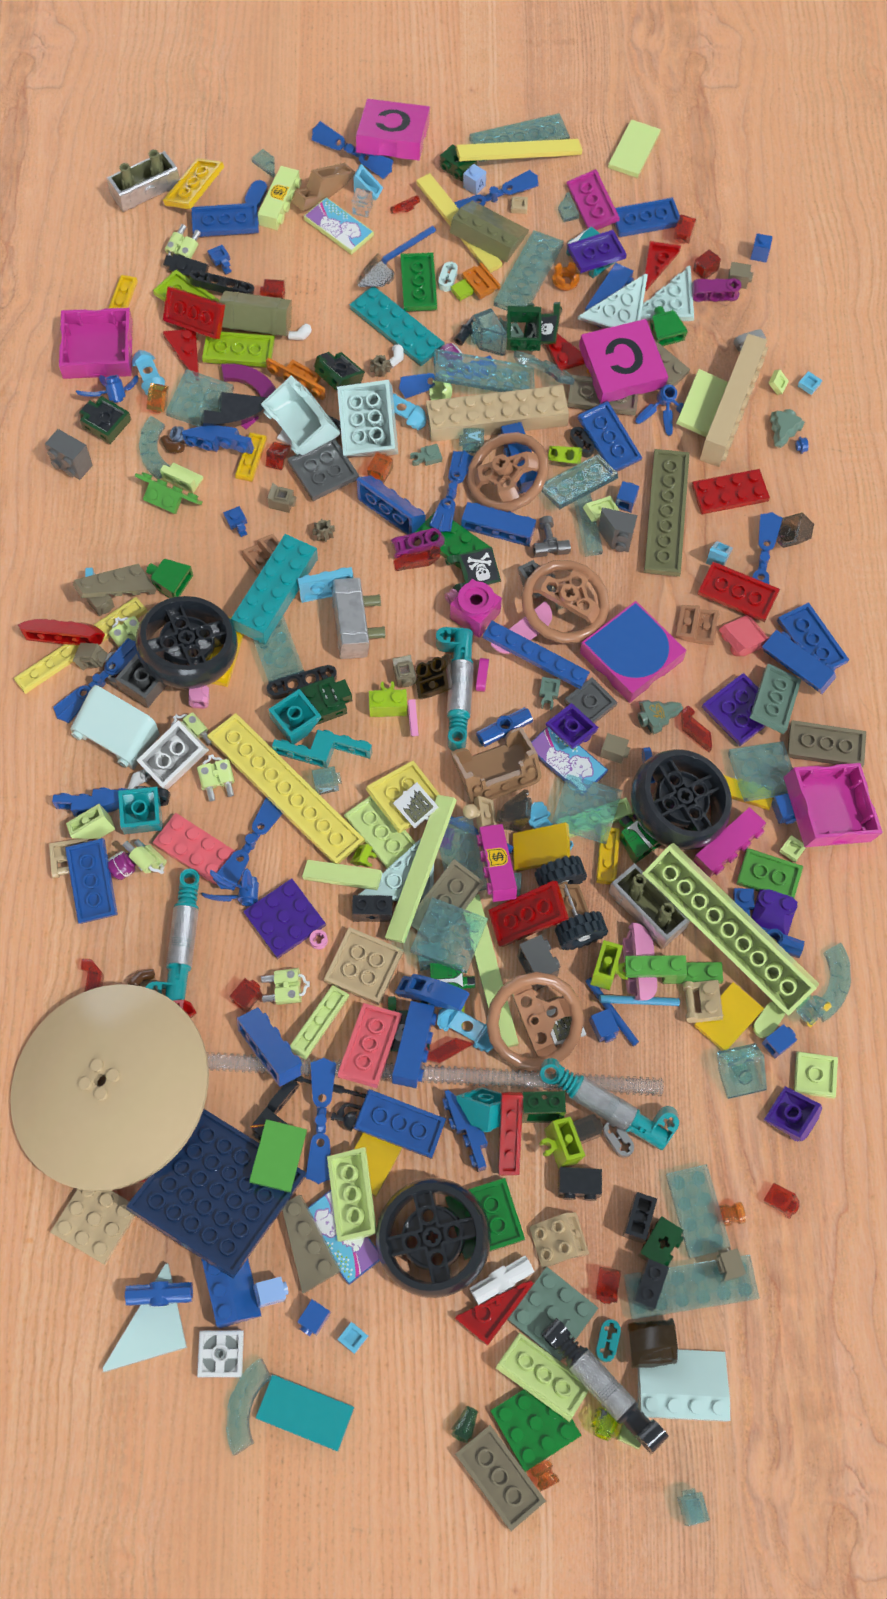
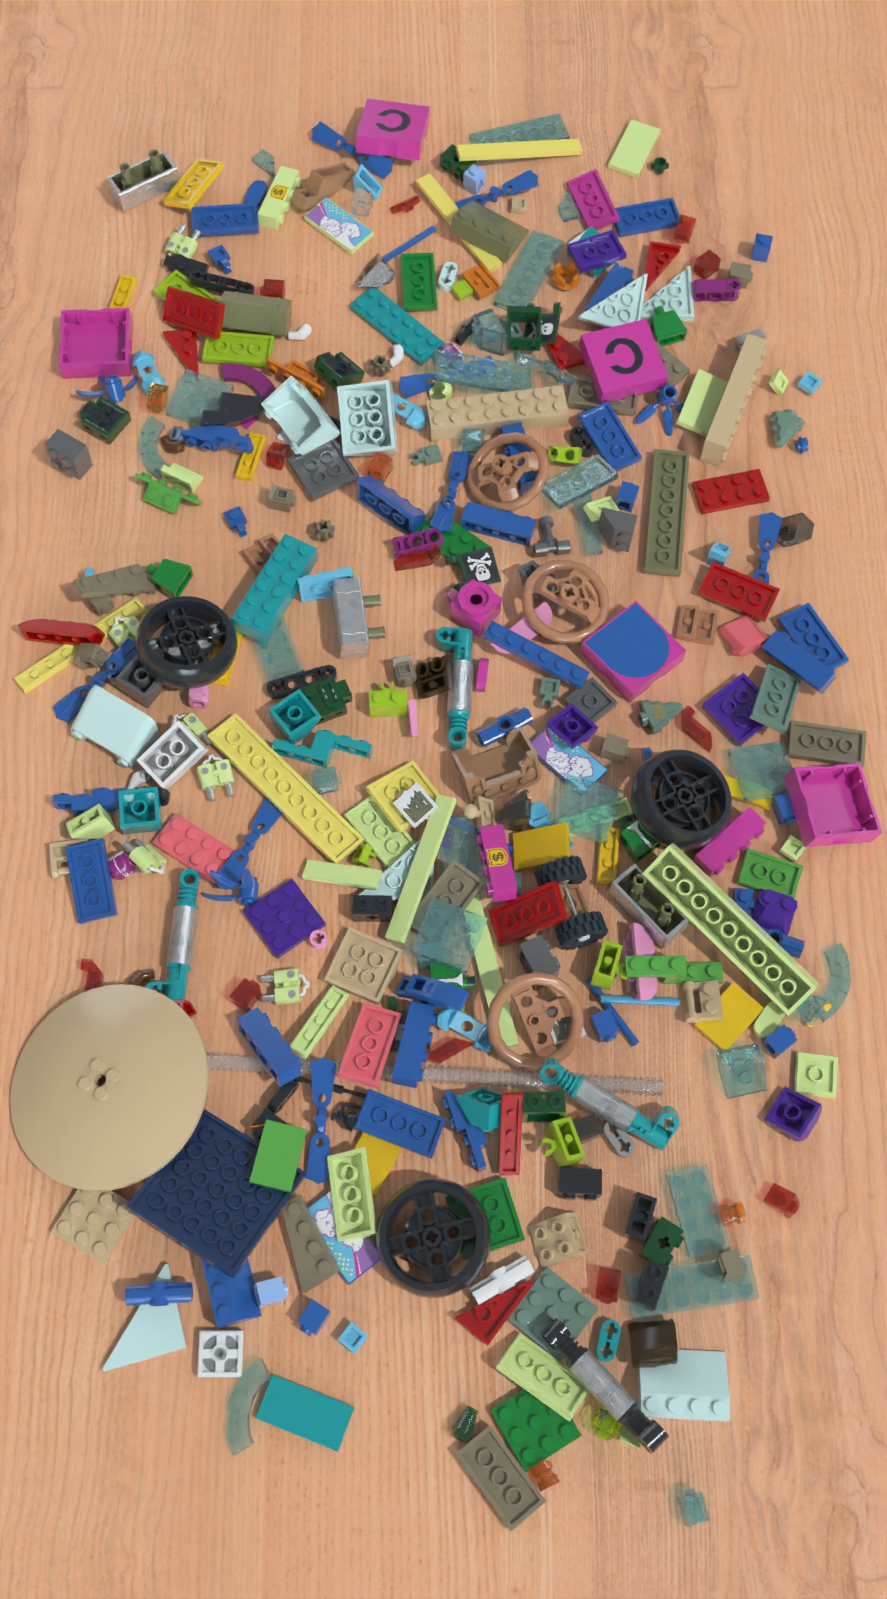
(659, 165): none -> dark green plate

